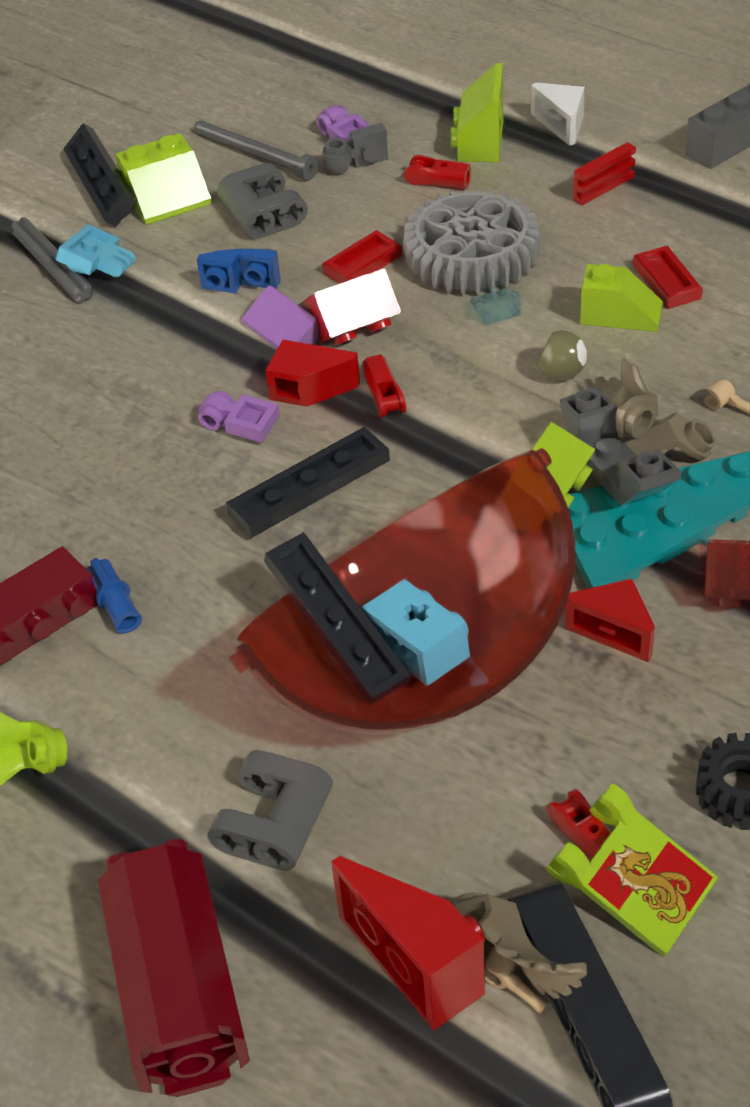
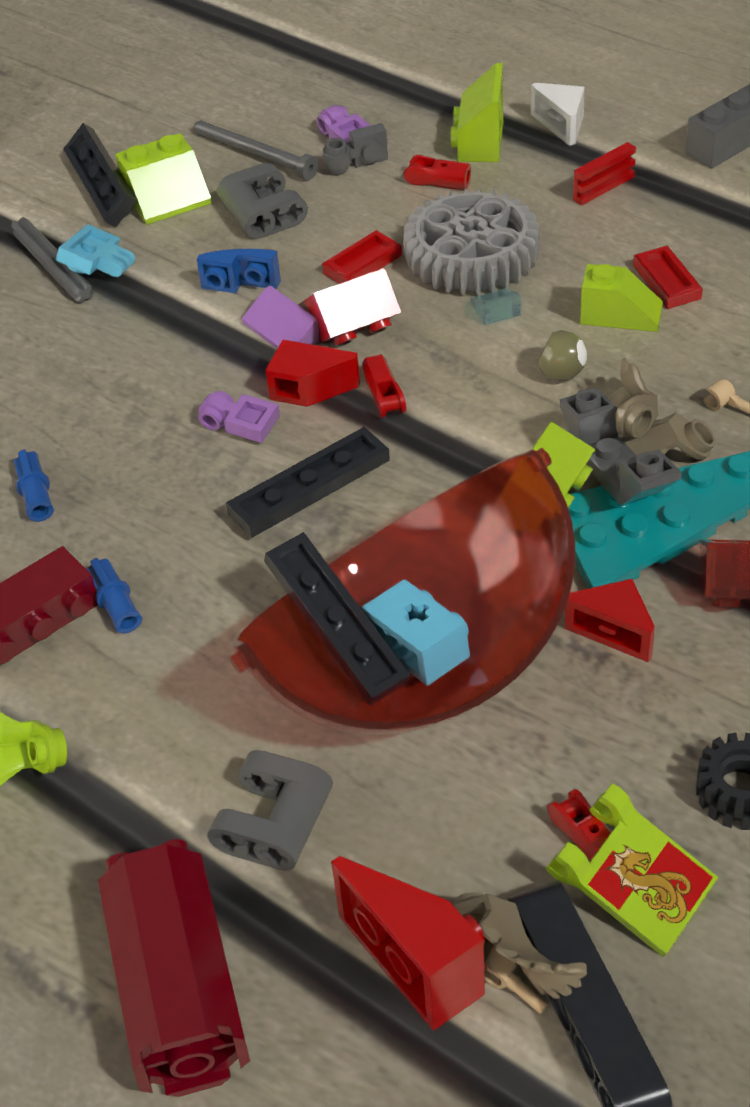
(33, 486): none -> blue axle

